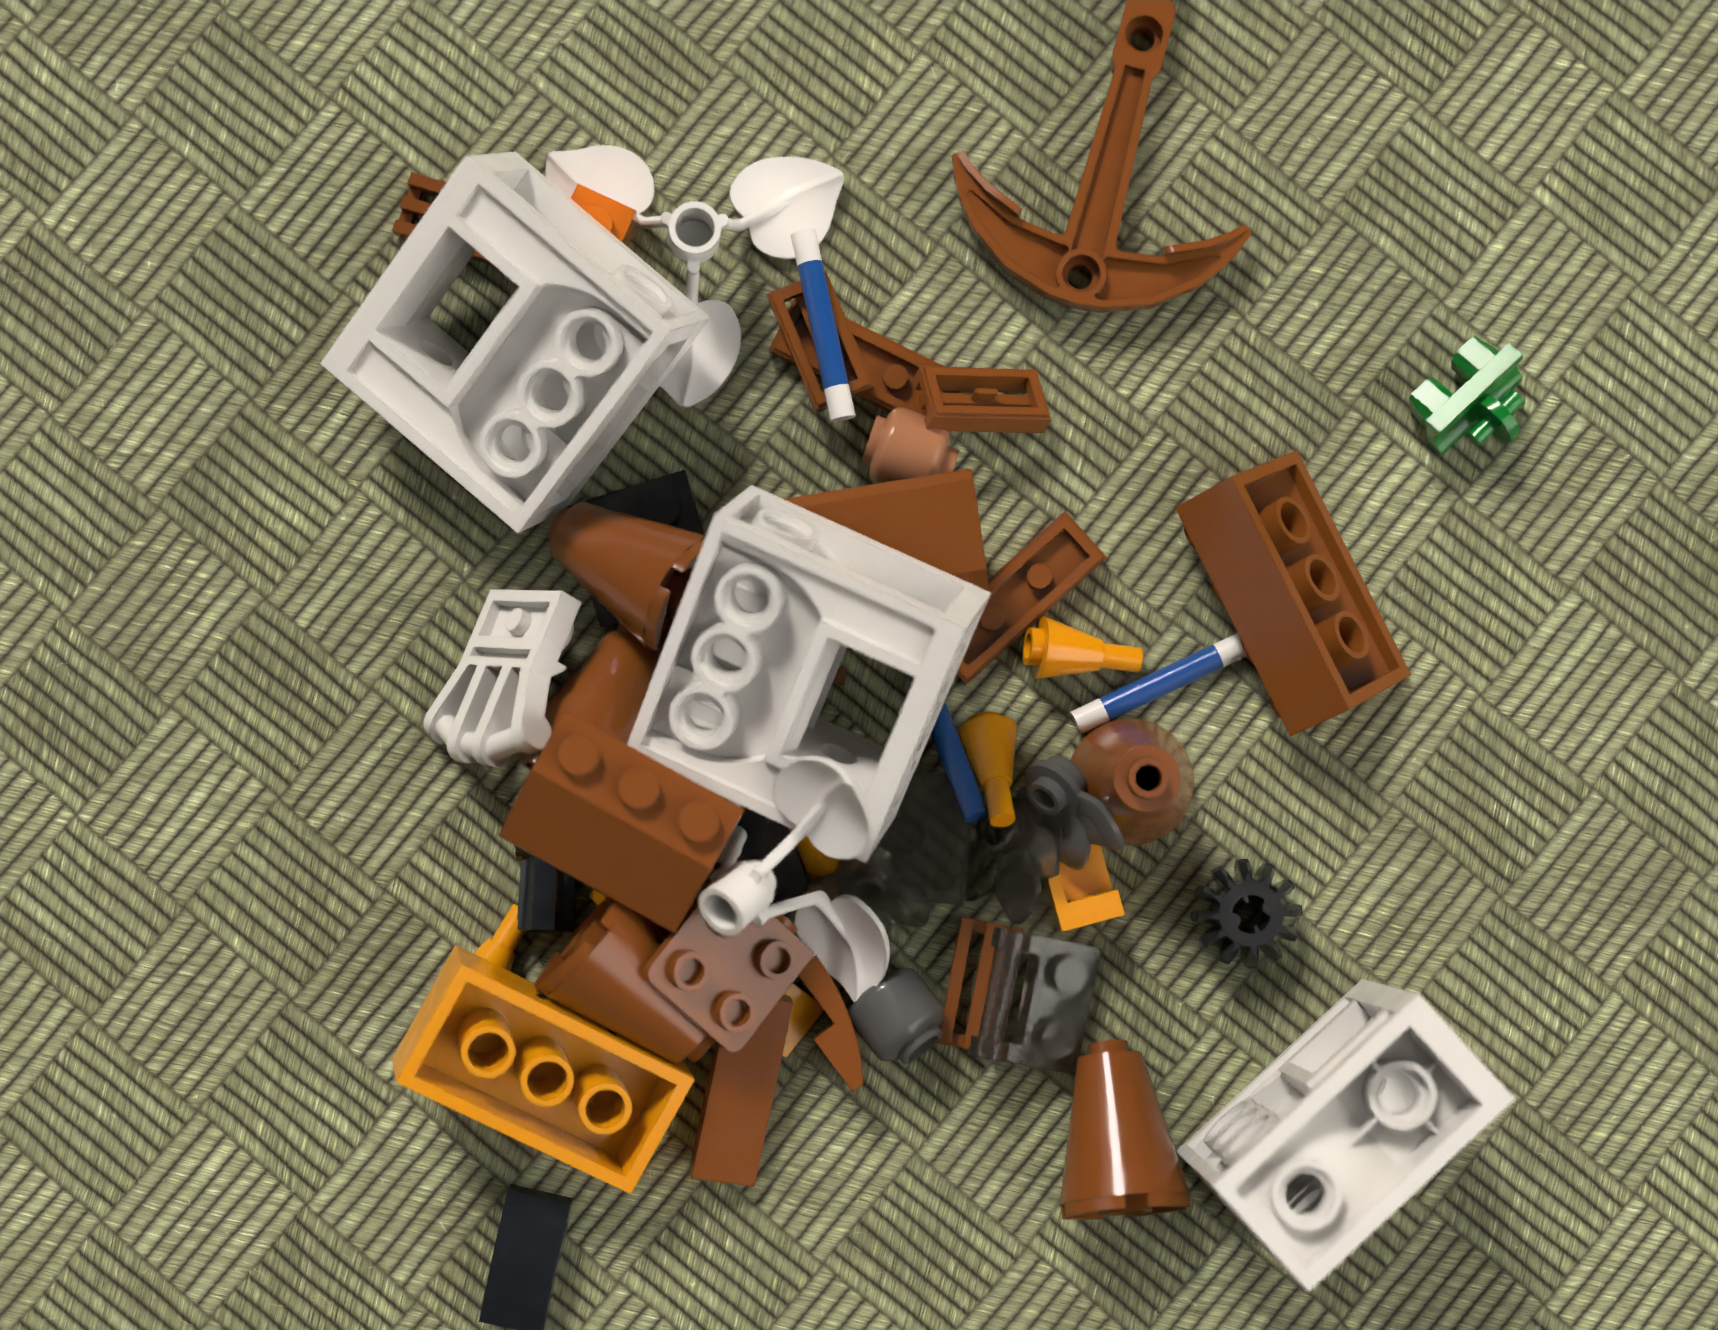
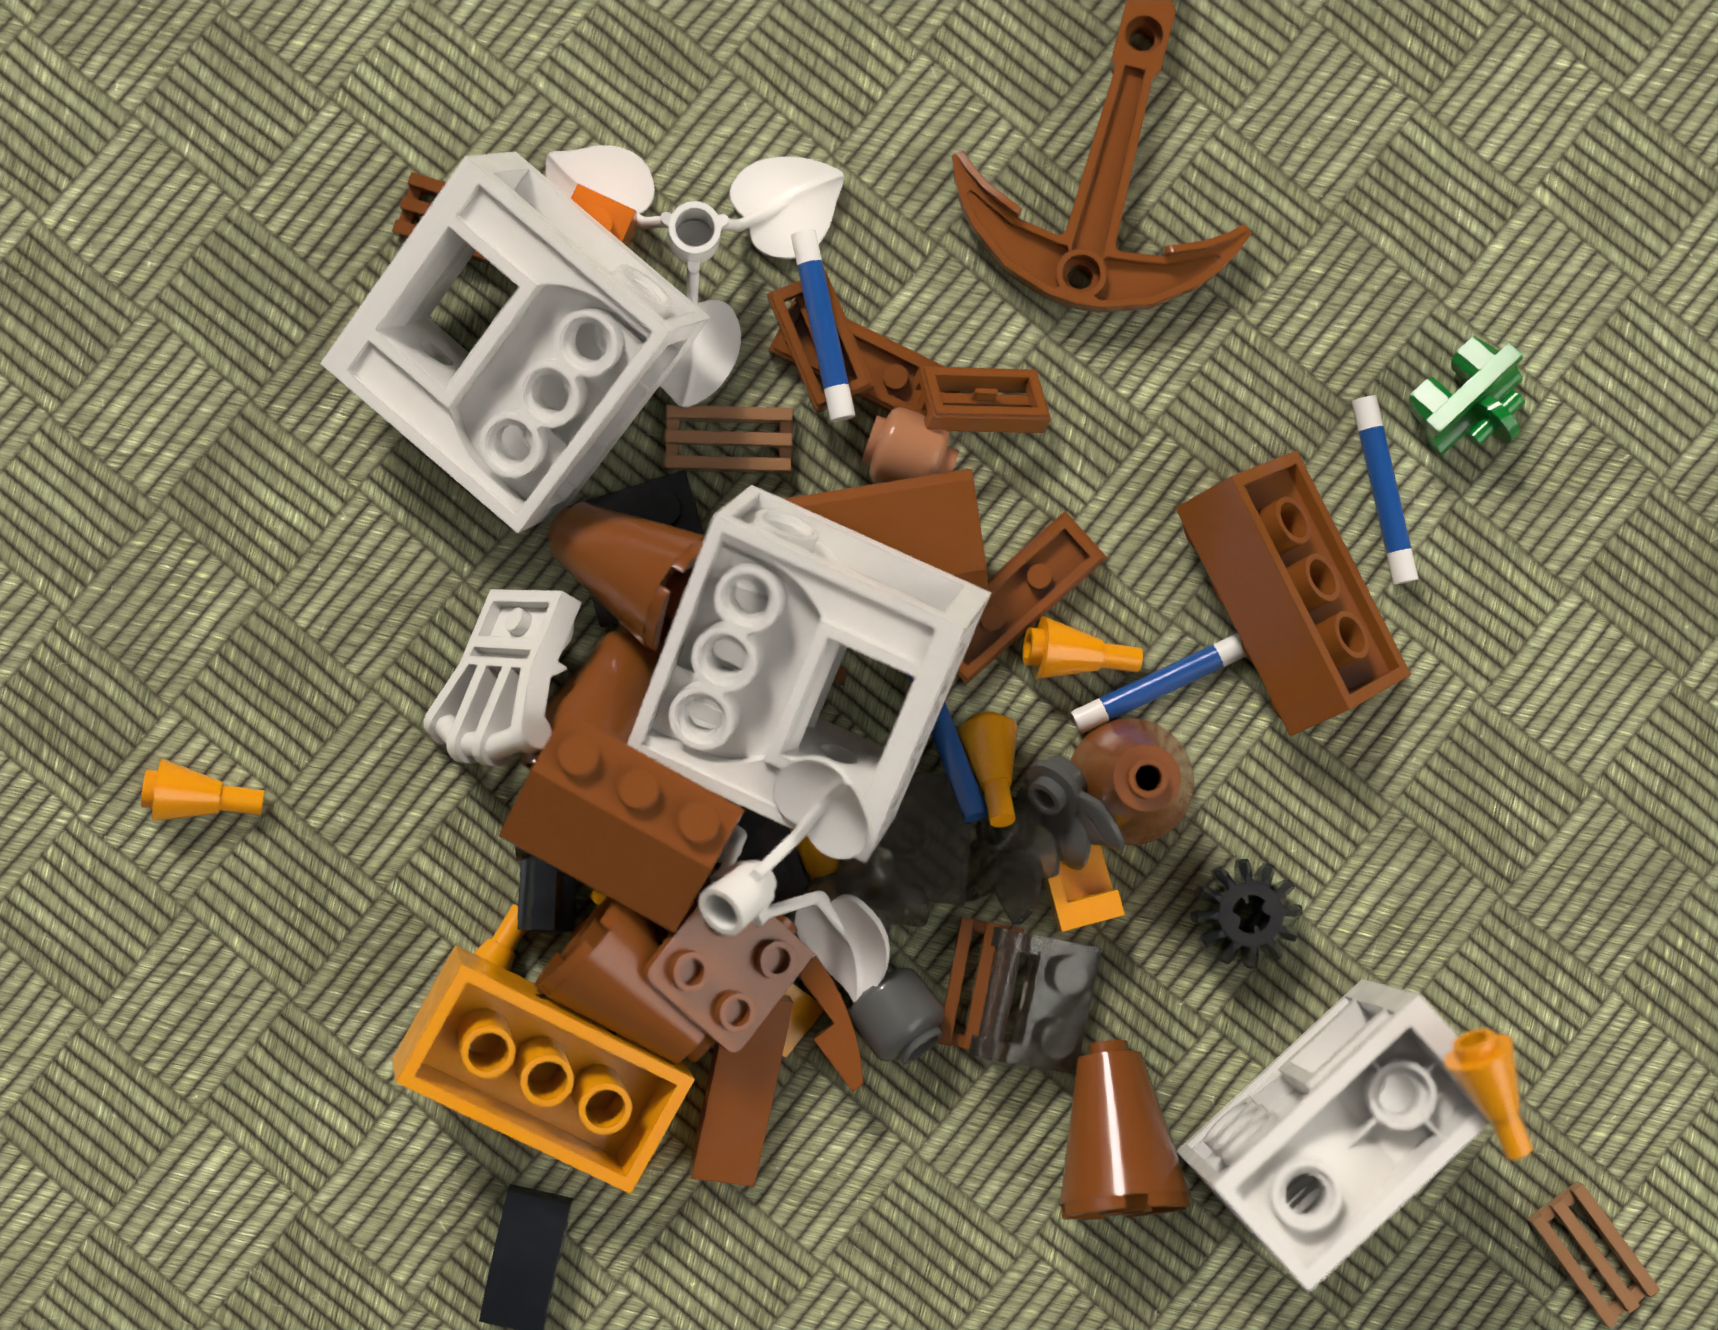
(185, 793): none -> light orange cone
(728, 414): none -> medium nougat tile
(1385, 490): none -> blue bar
(1487, 1073): none -> light orange cone
(1625, 1298): none -> medium nougat tile

